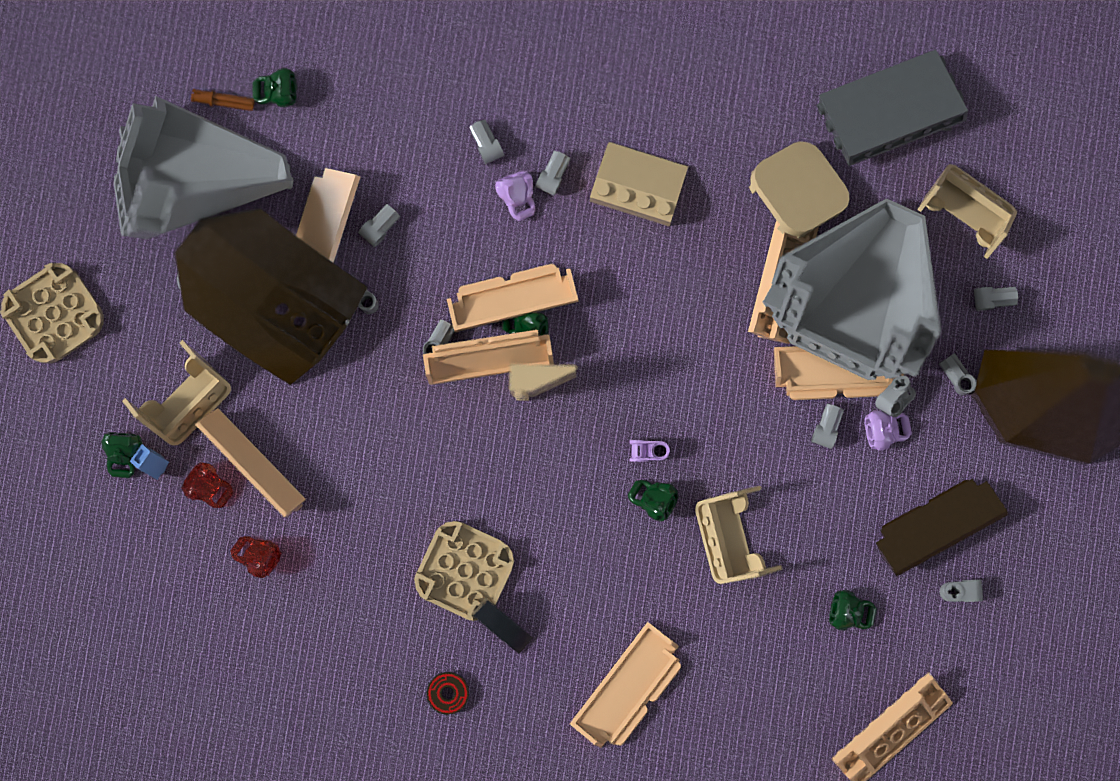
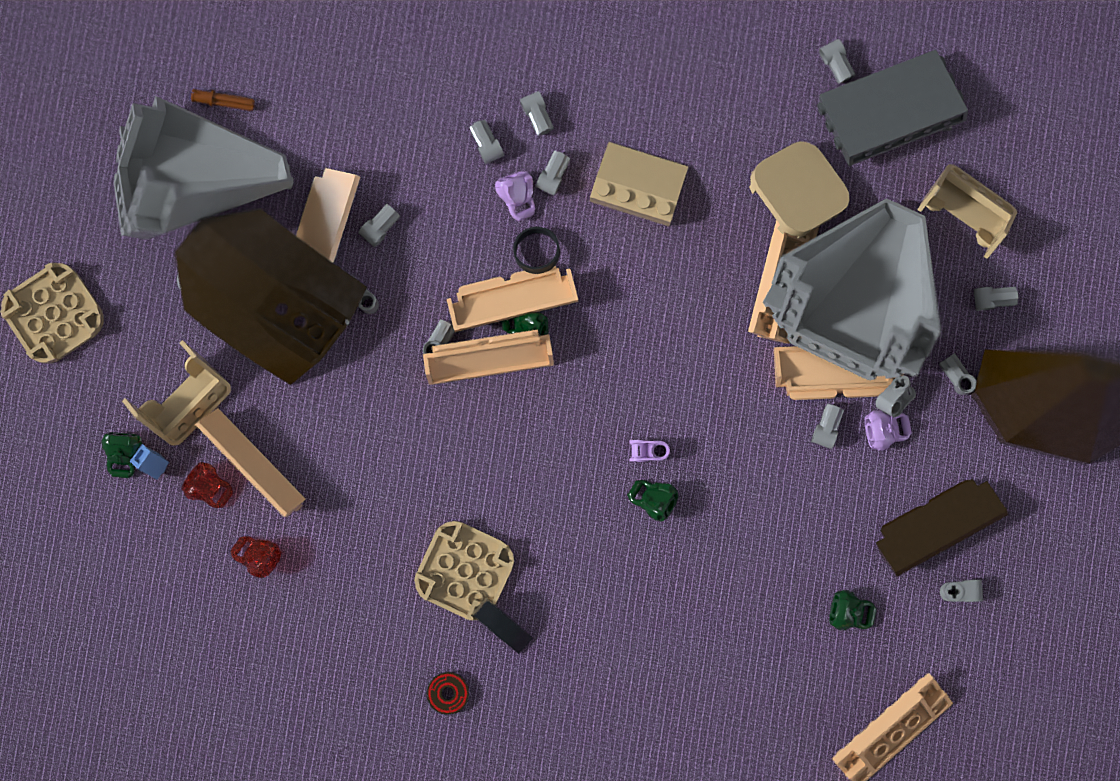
(278, 88): dark green piece -> none
(535, 108): none -> light grey piece
(536, 230): none -> black tyre
(536, 379): tan slope -> none
(632, 682): light nougat slope -> none
(726, 539): tan windscreen -> none
(835, 56): none -> light grey piece

